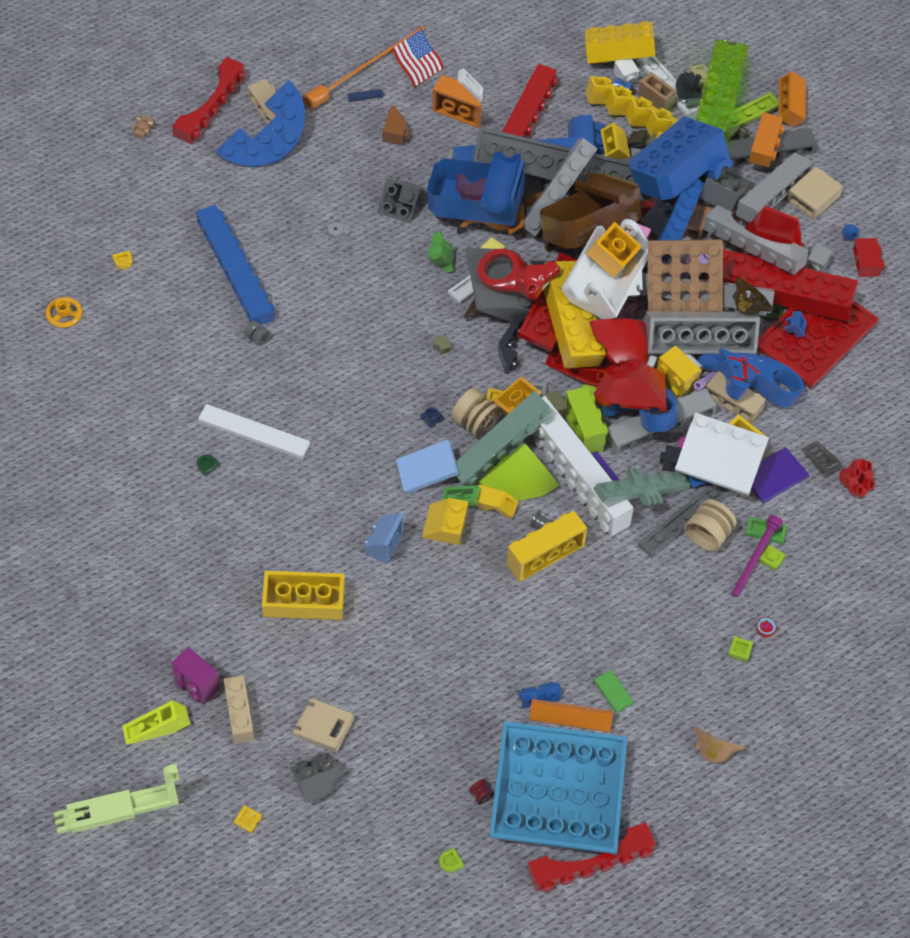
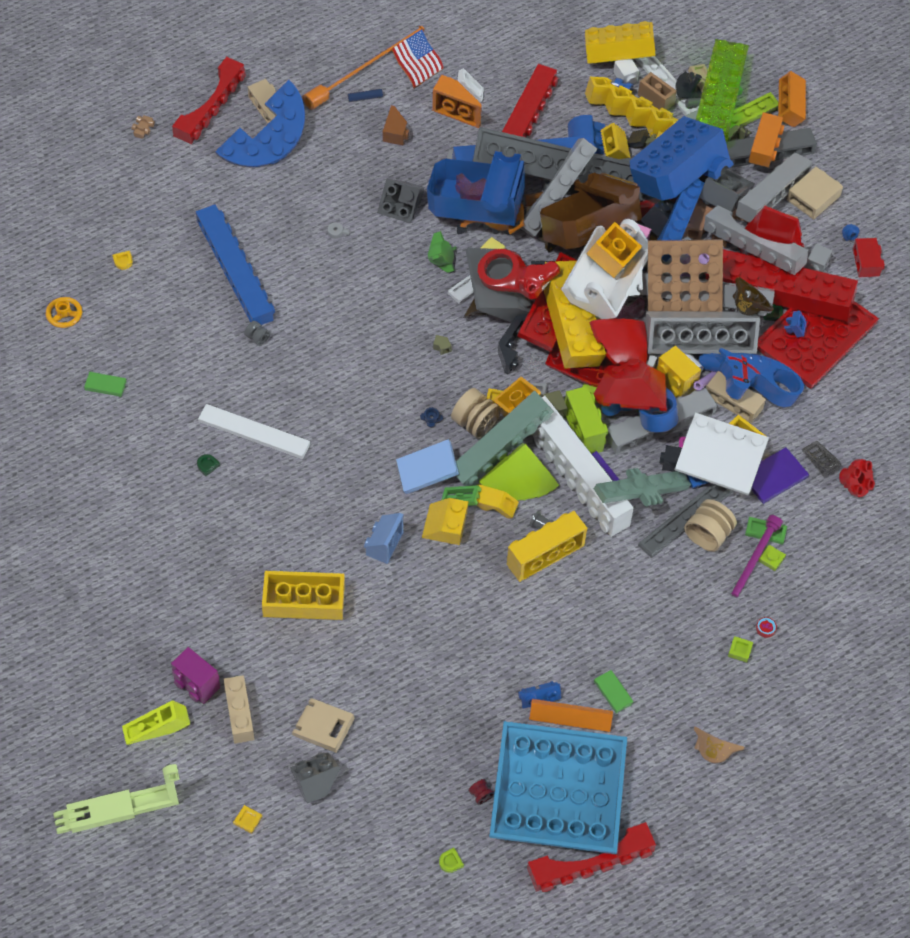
(105, 384): none -> bright green tile

